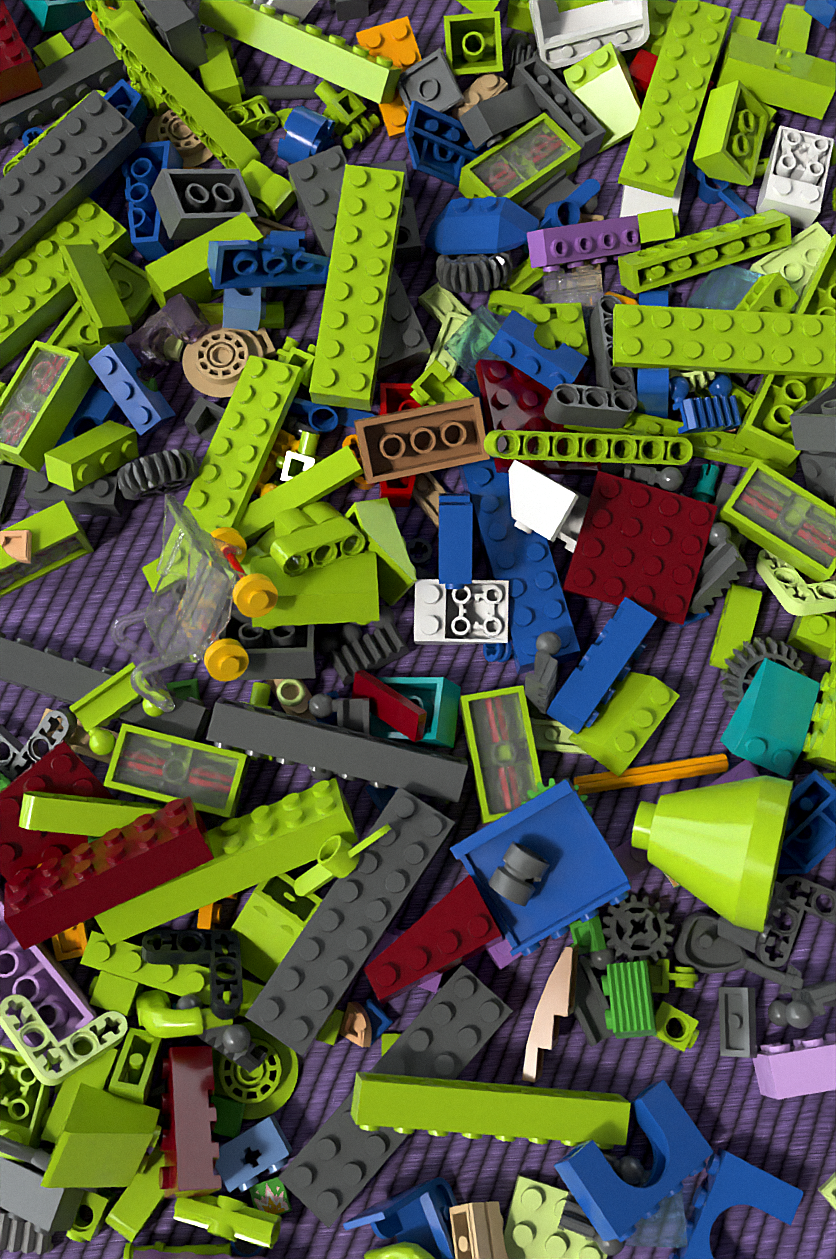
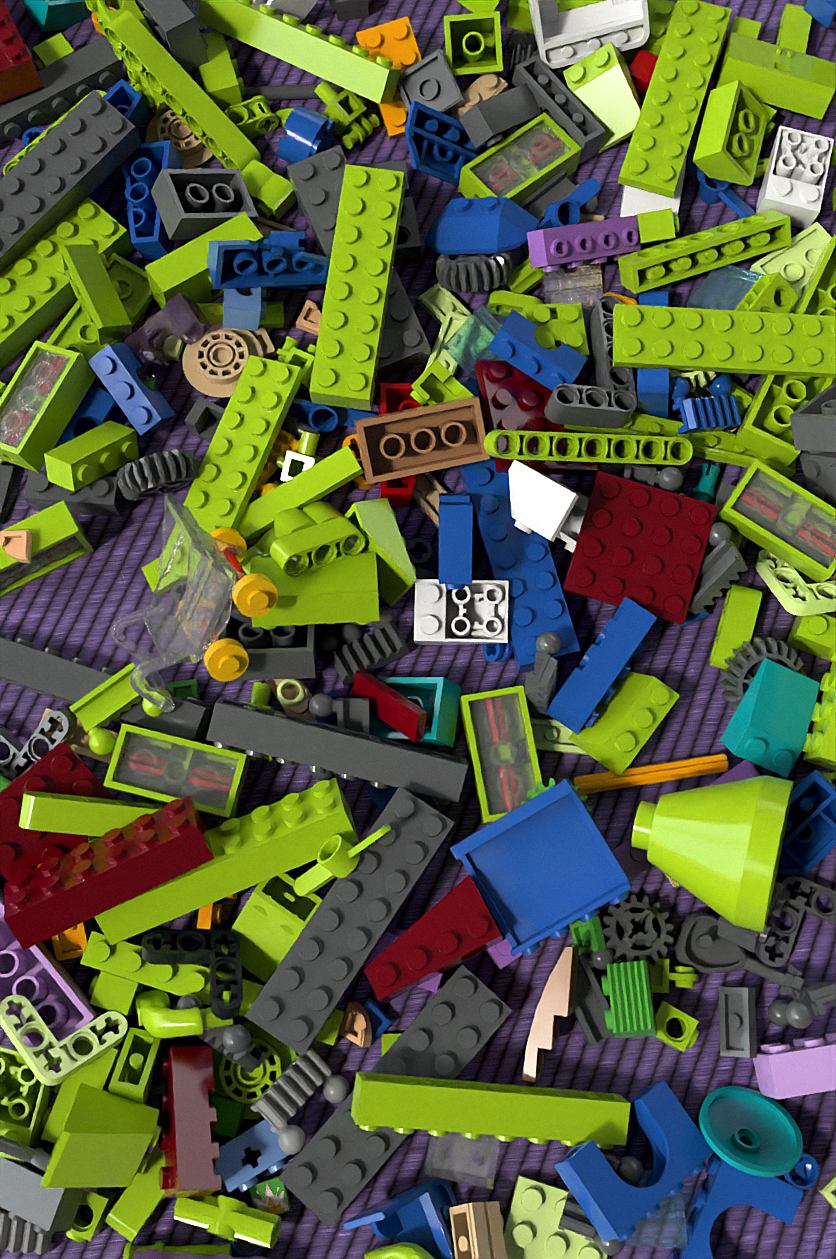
(291, 1091): none -> light grey gear
(309, 318): none -> light nougat tile
(463, 1159): none -> clear brick
(518, 874): dark grey wheel -> none
(751, 1131): none -> teal dish
(804, 1173): none -> blue wheel

